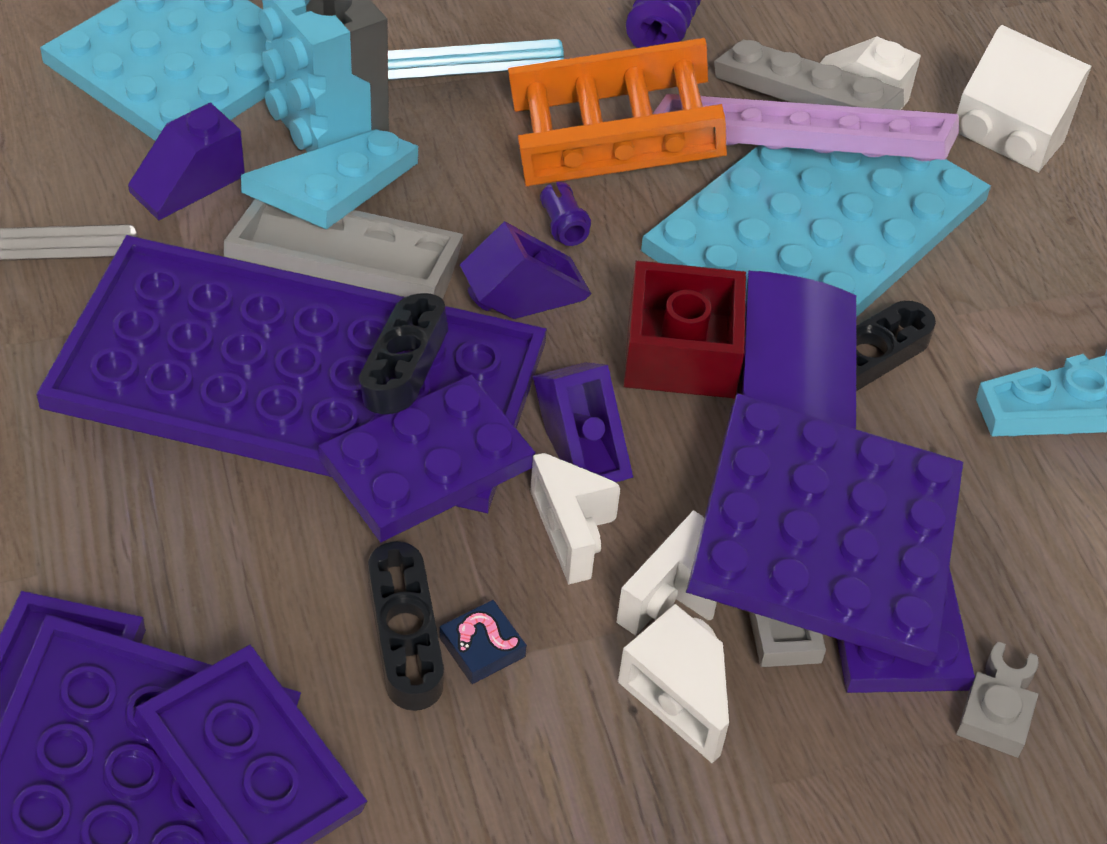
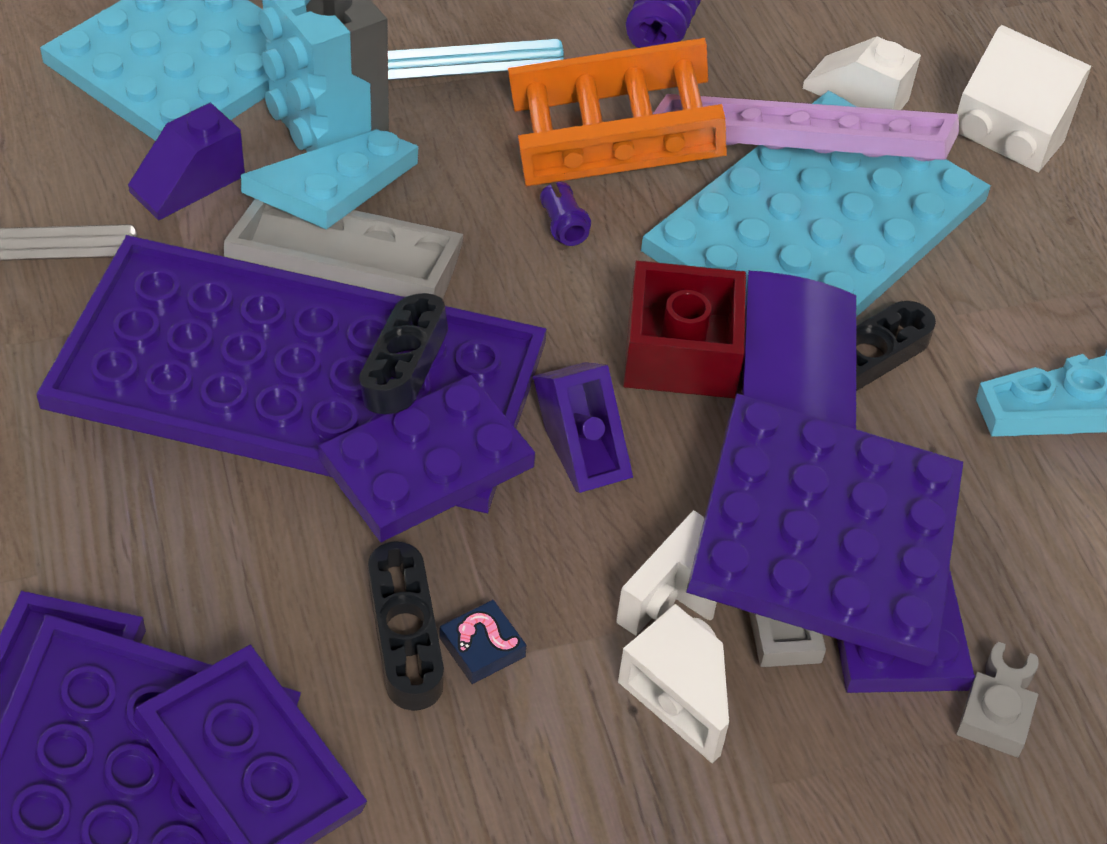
(521, 274): dark purple slope -> none
(571, 508): white slope -> none
(802, 80): light grey plate -> none

